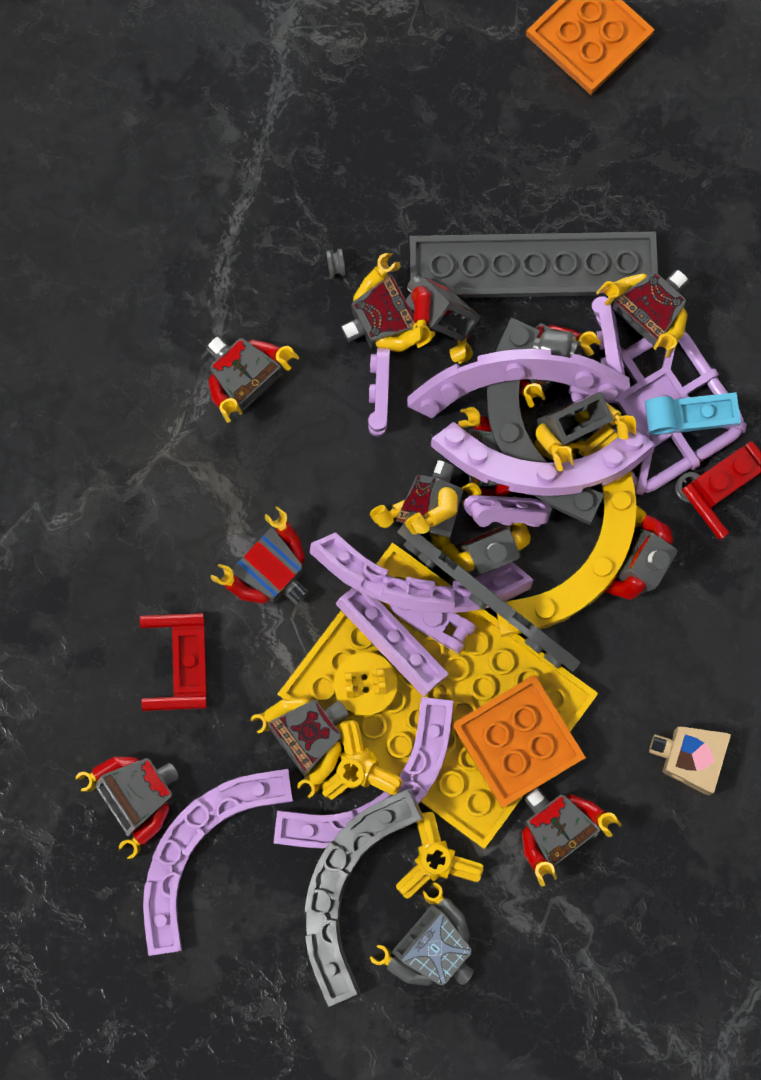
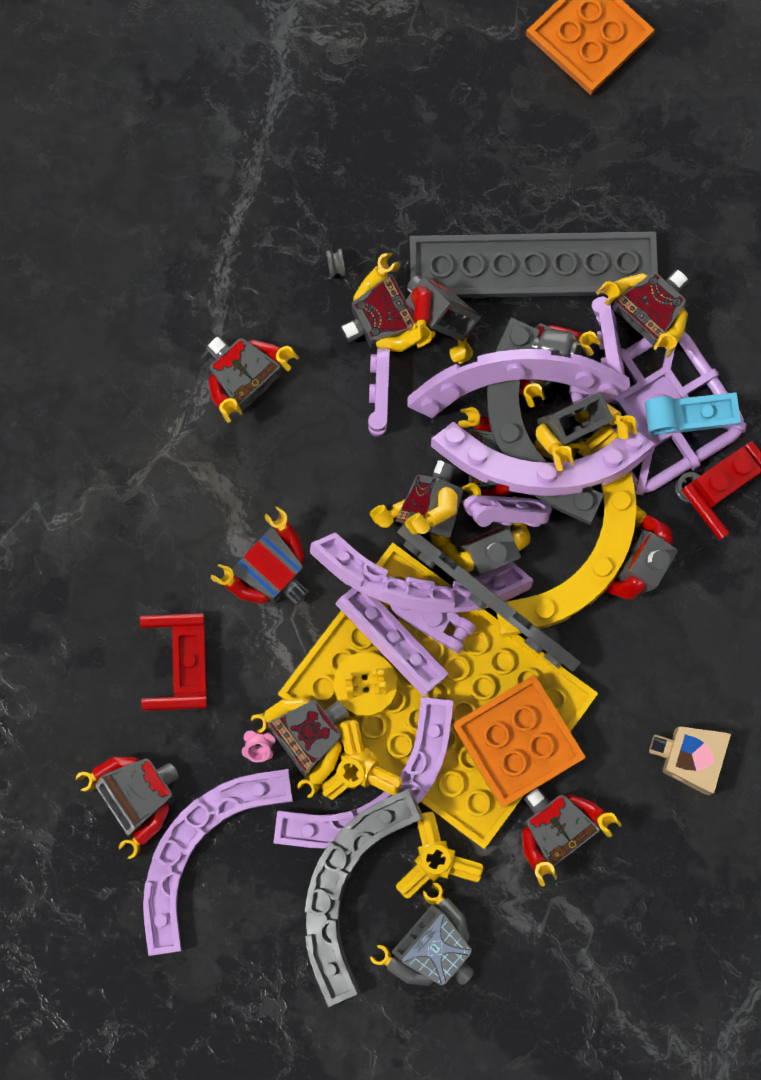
(258, 753): none -> bright pink plate

